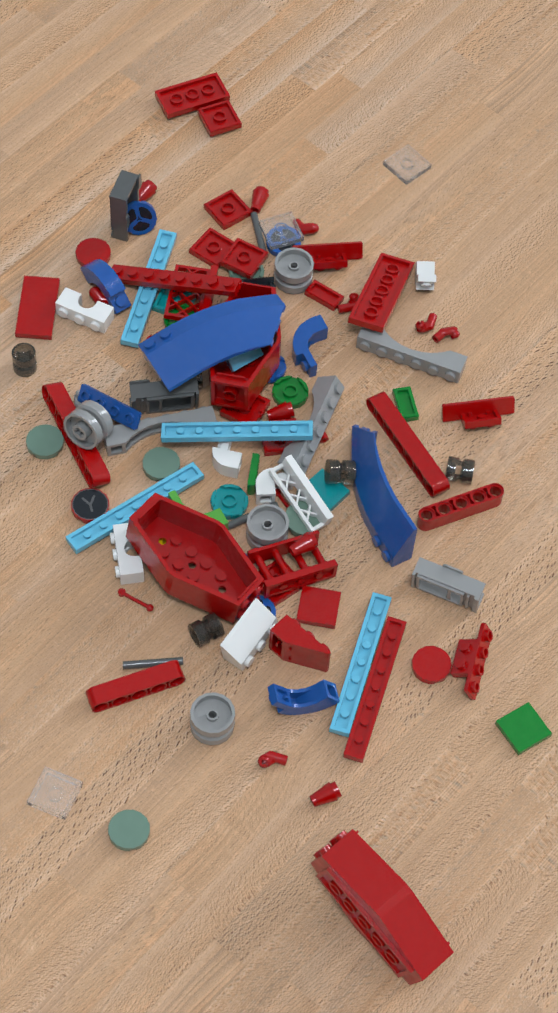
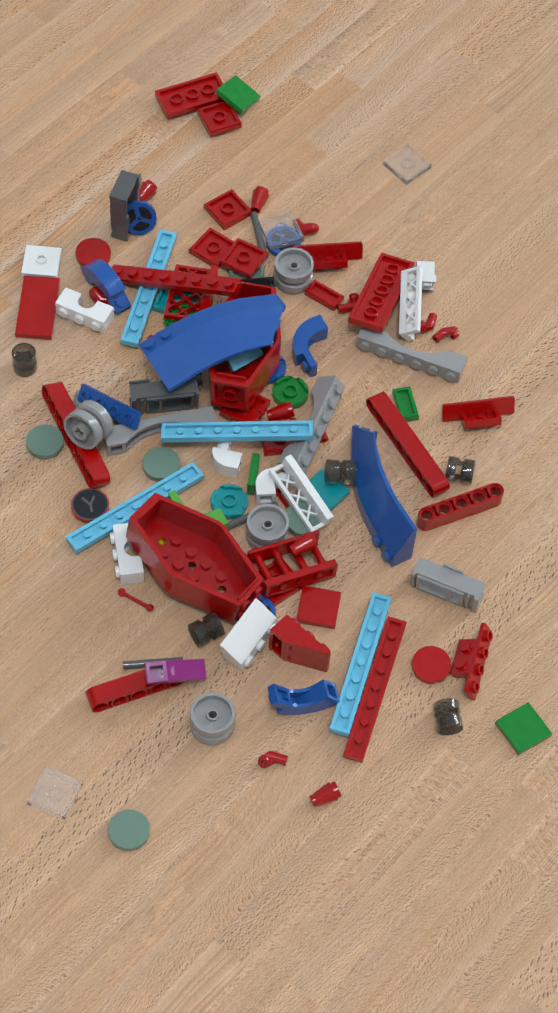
(41, 261): none -> white plate
(174, 671): none -> magenta slope
(238, 94): none -> green tile
(381, 907): red container -> none
(410, 303): none -> white fence
(448, 716): none -> clear smoke wheel

